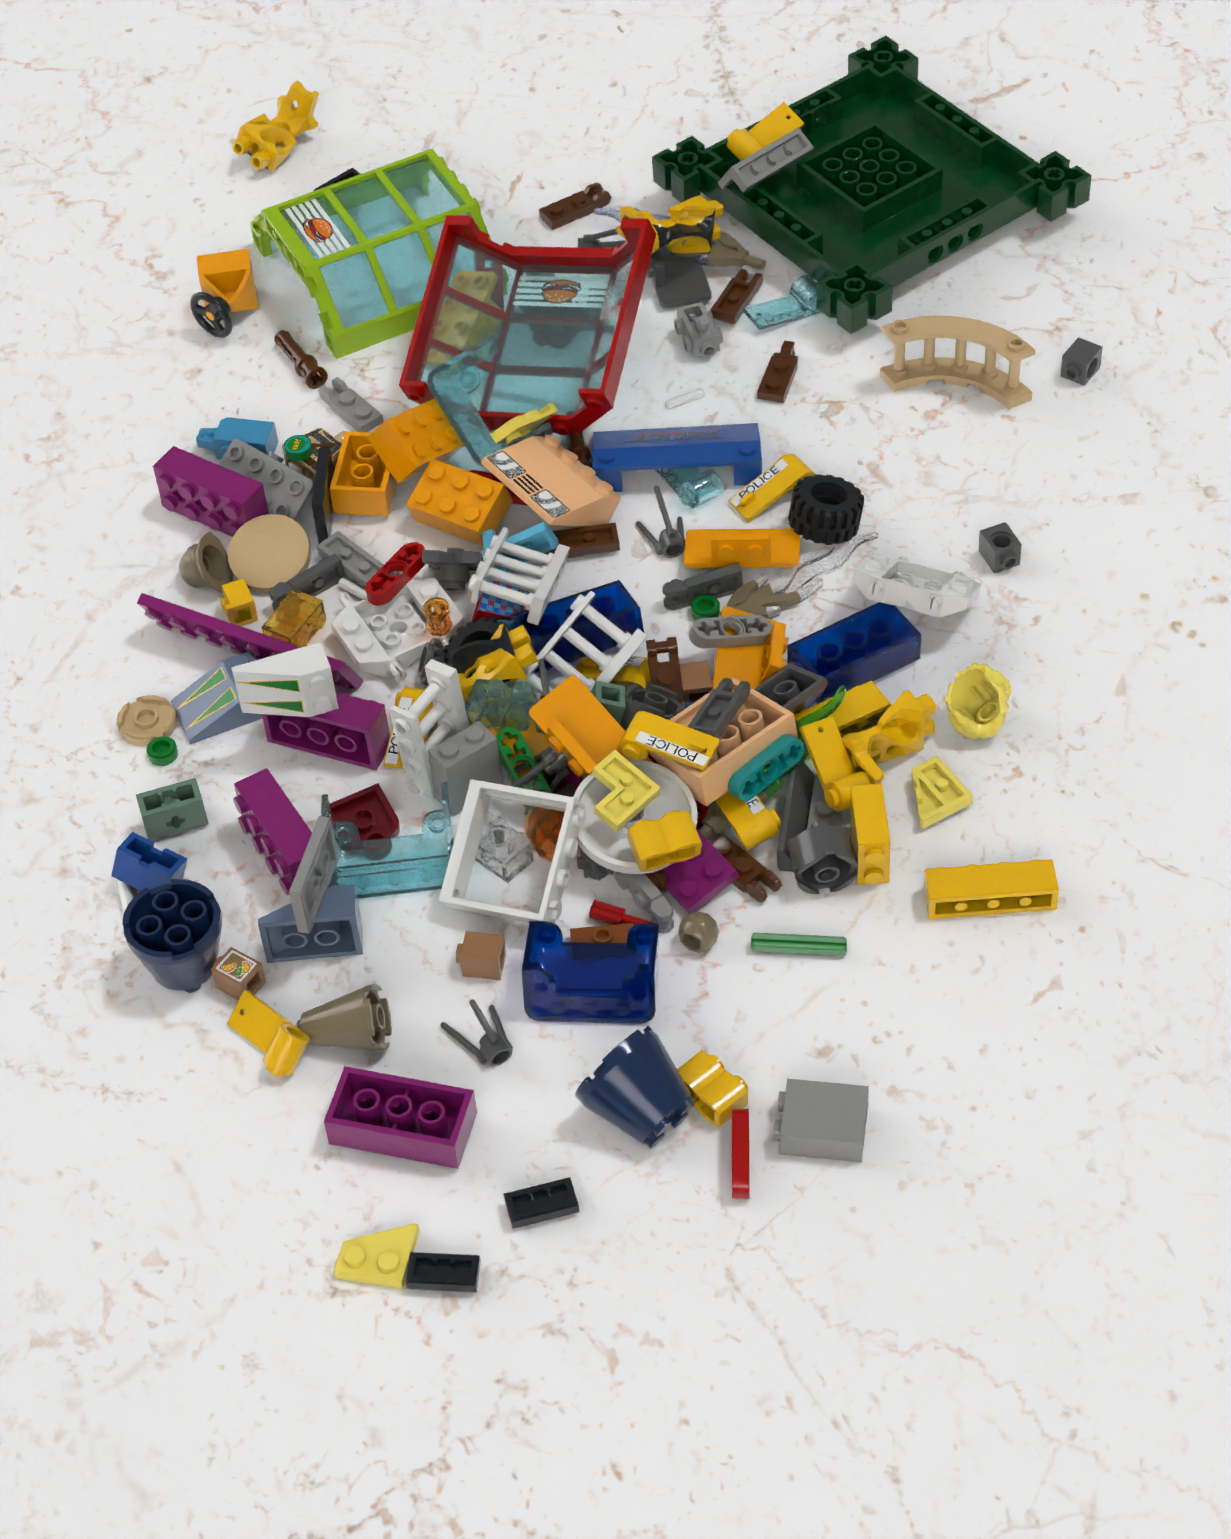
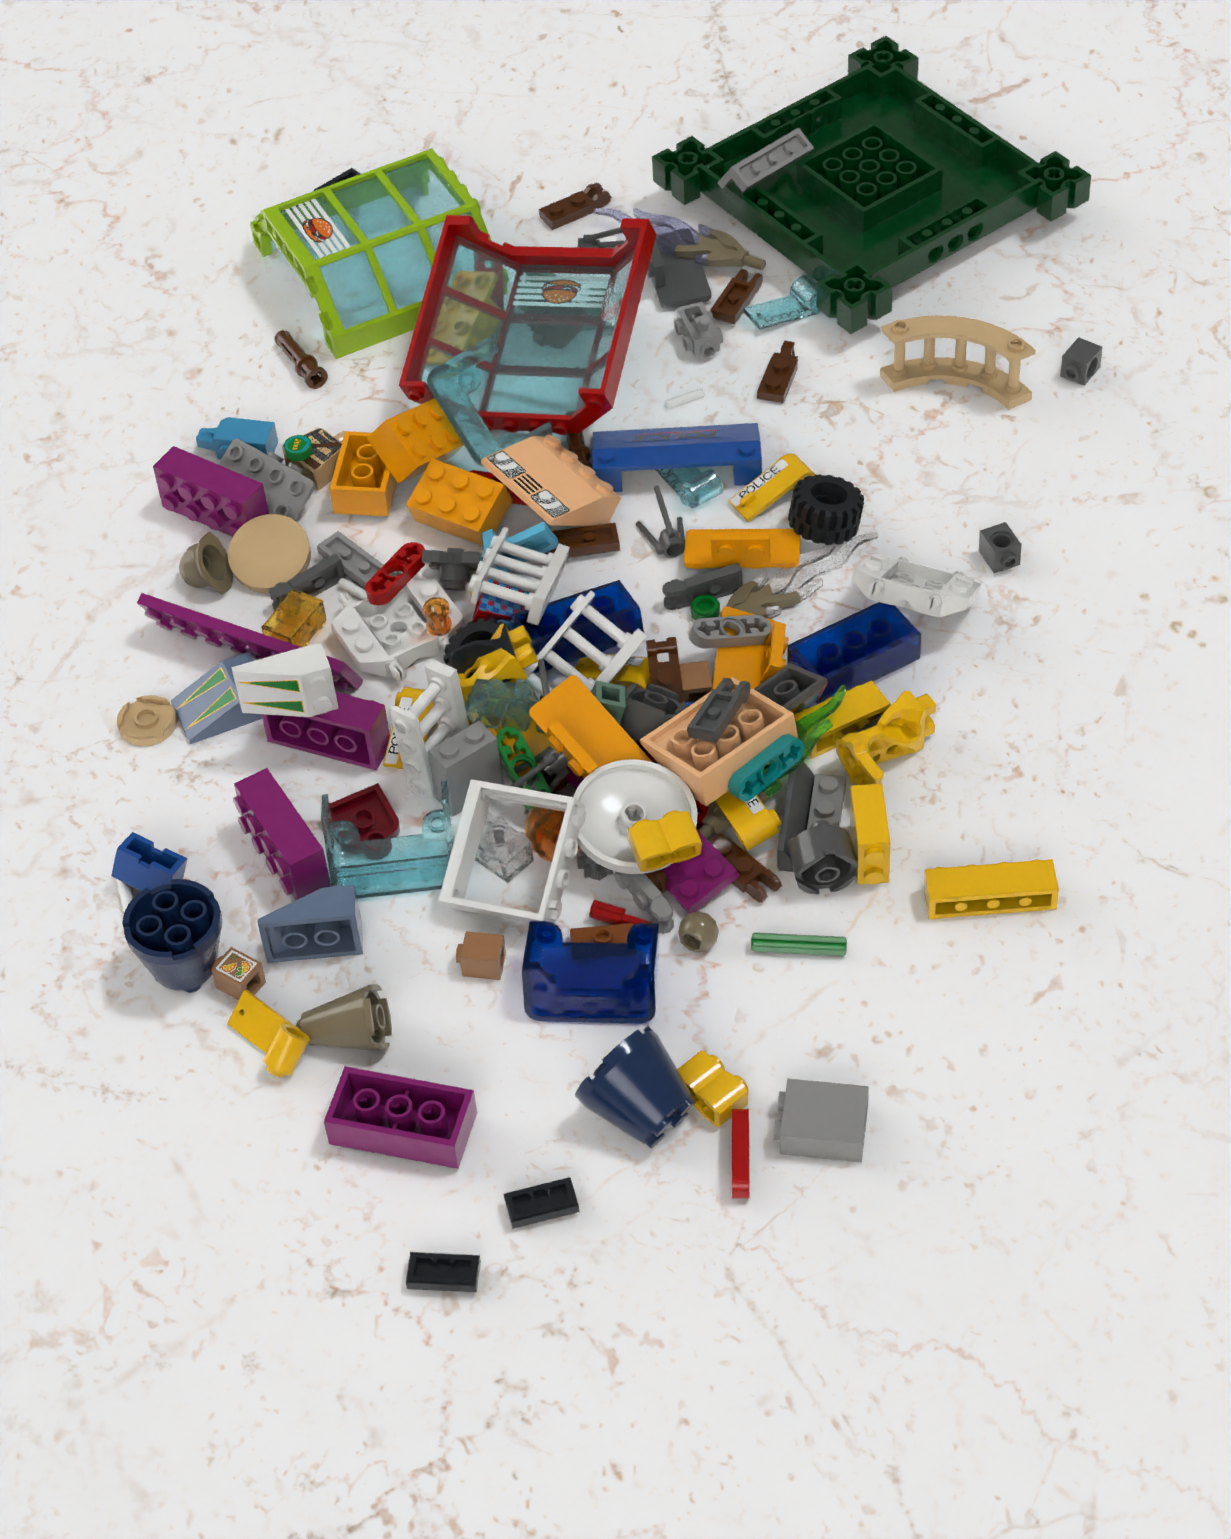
(162, 751): green tile -> none
(172, 809): sand green brick -> none
(226, 288): light orange piece -> none
(238, 603): yellow brick -> none
(261, 136): yellow hips -> none
(314, 875): light grey tile -> none
(321, 498): black tile -> none
(351, 406): light grey hinge -> none
(378, 1257): light yellow wing -> none
(433, 651): dark grey gear -> none
(493, 1046): dark grey plant -> none
(523, 424): light yellow wing -> none
(629, 790): light yellow plate -> none
(668, 739): yellow door -> none
(687, 220): yellow hips -> none
(768, 130): yellow door -> none
(832, 762): yellow door -> none
(937, 792): light yellow wing -> none
(978, 701): light yellow hair -> none

